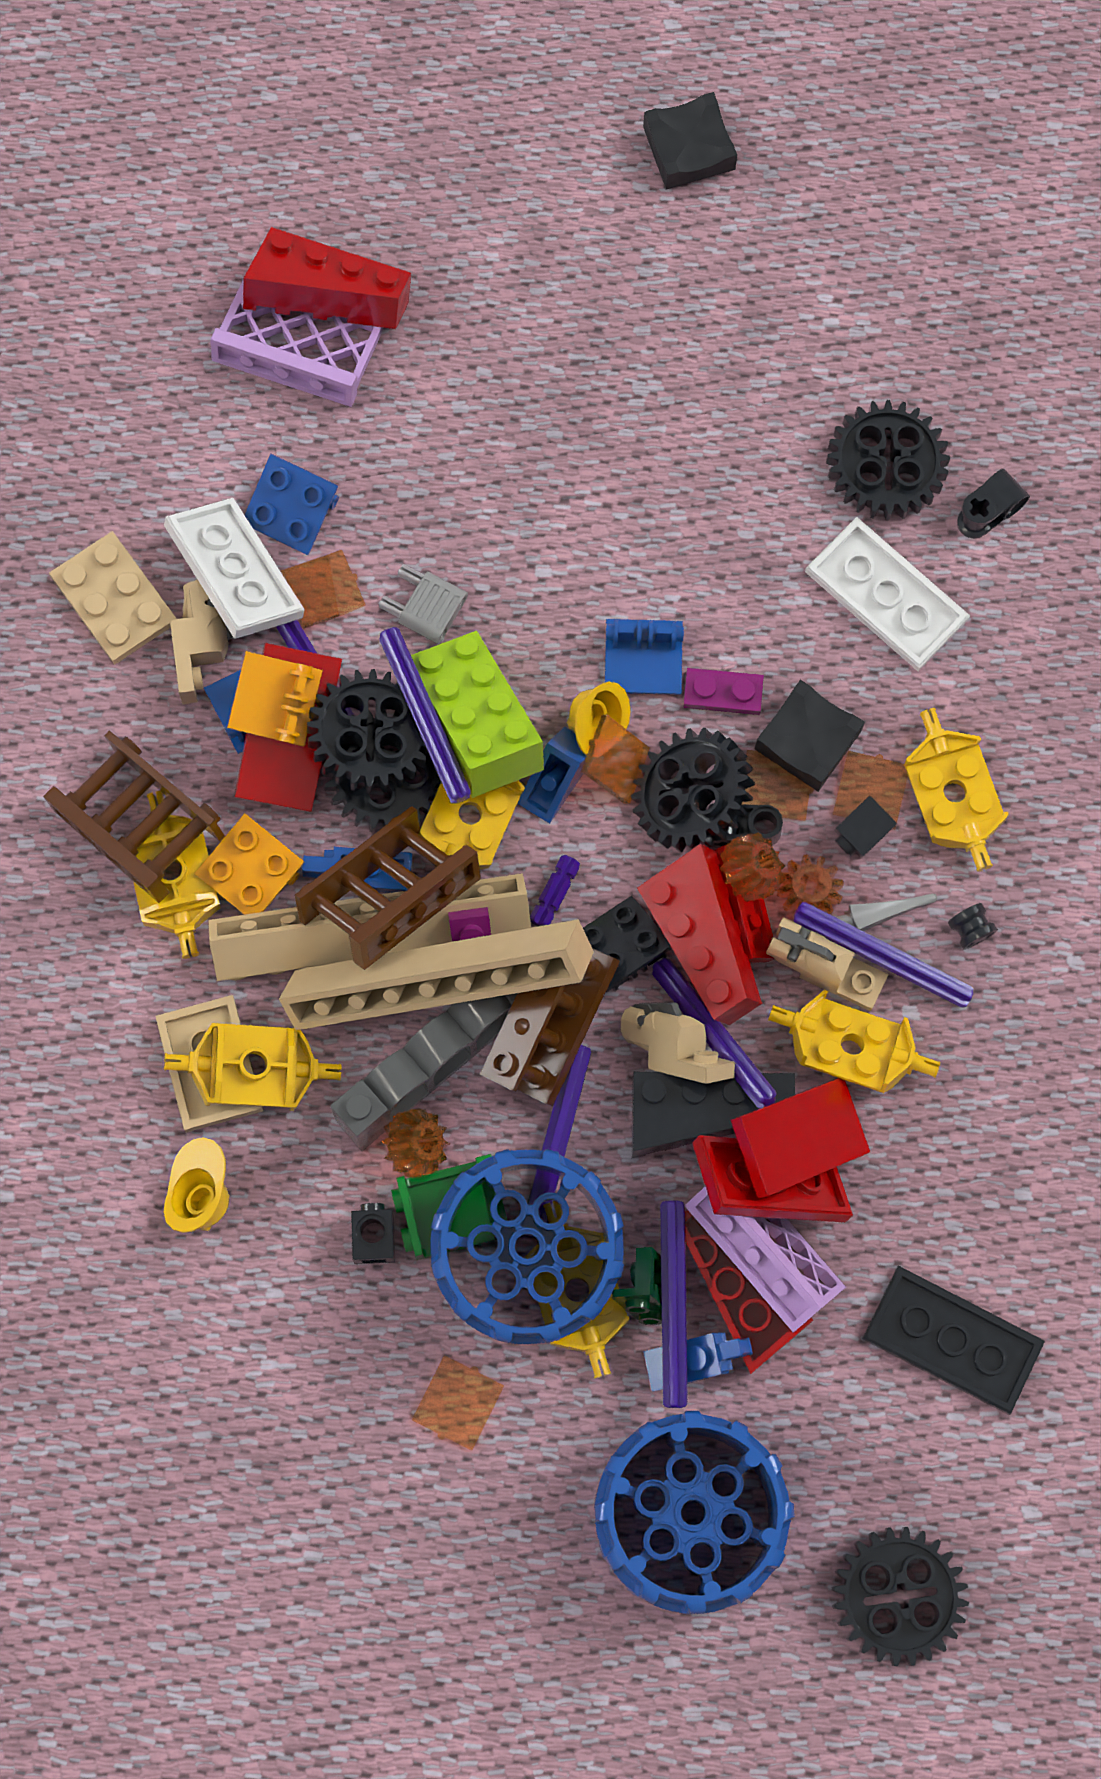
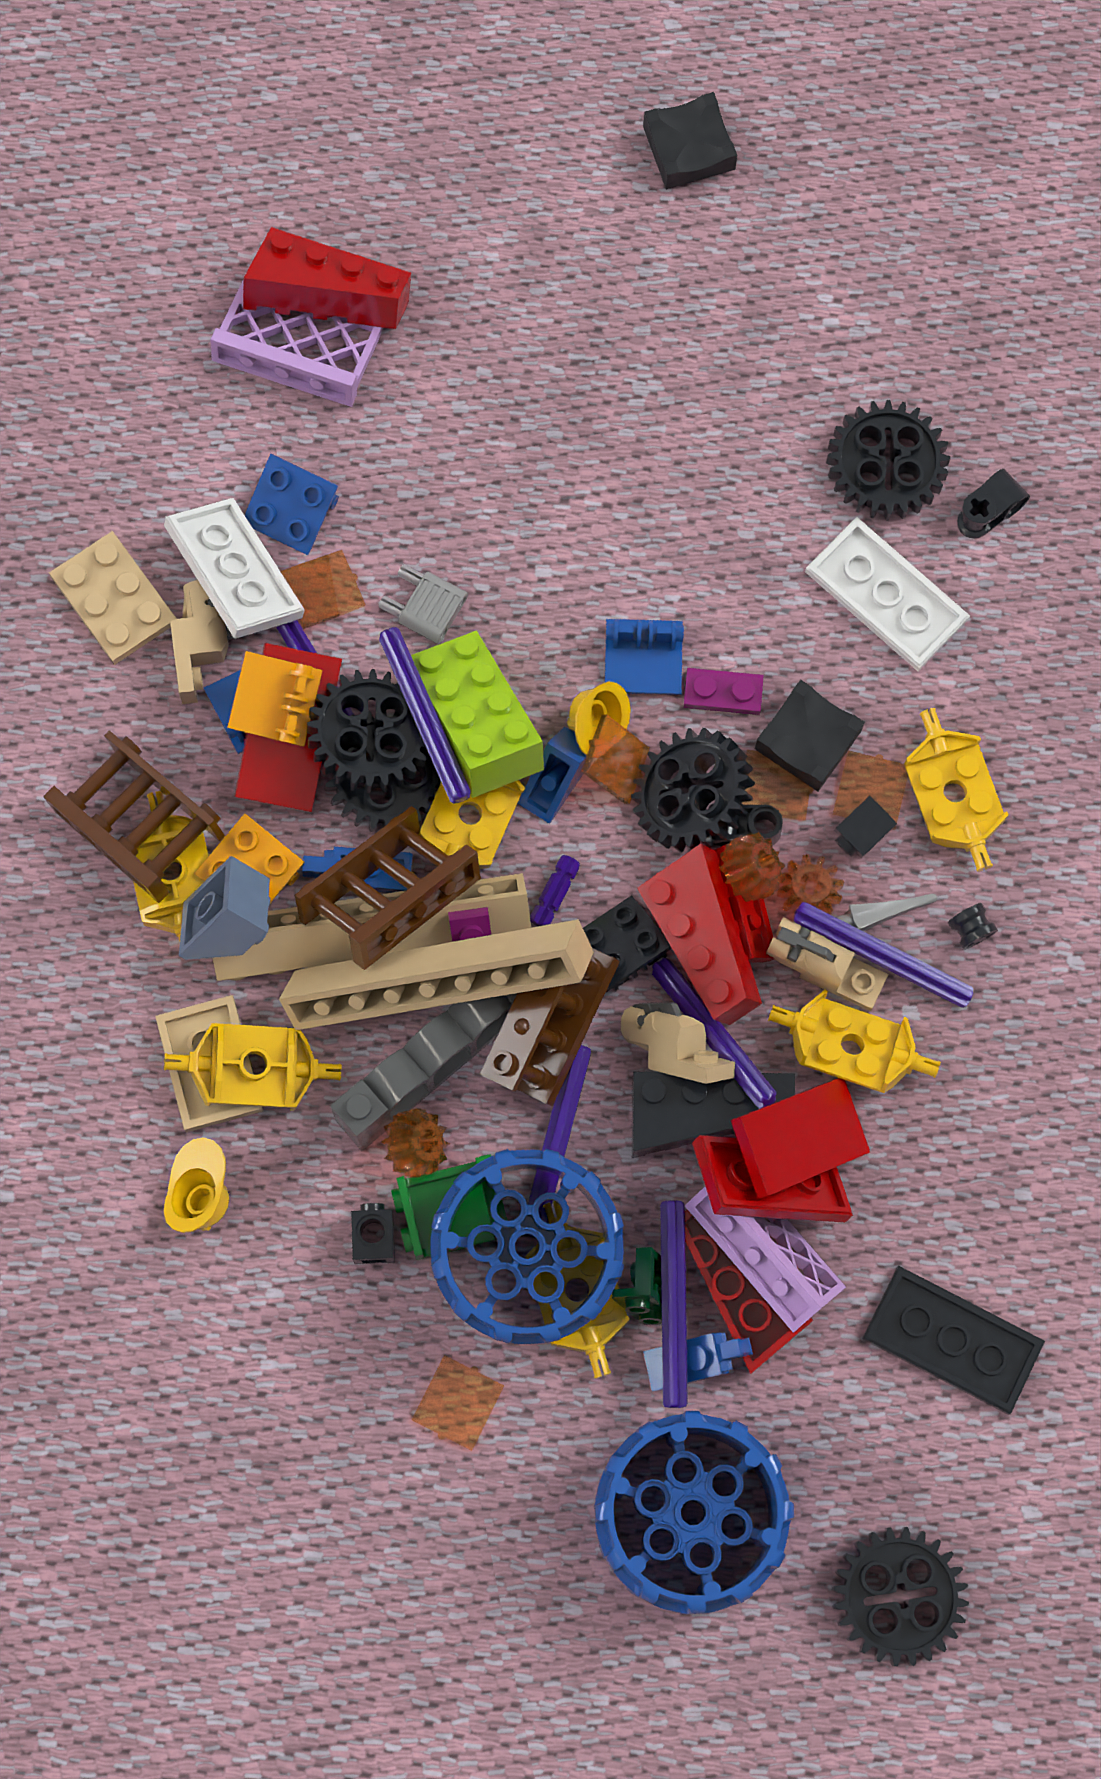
(225, 913): none -> sand blue slope

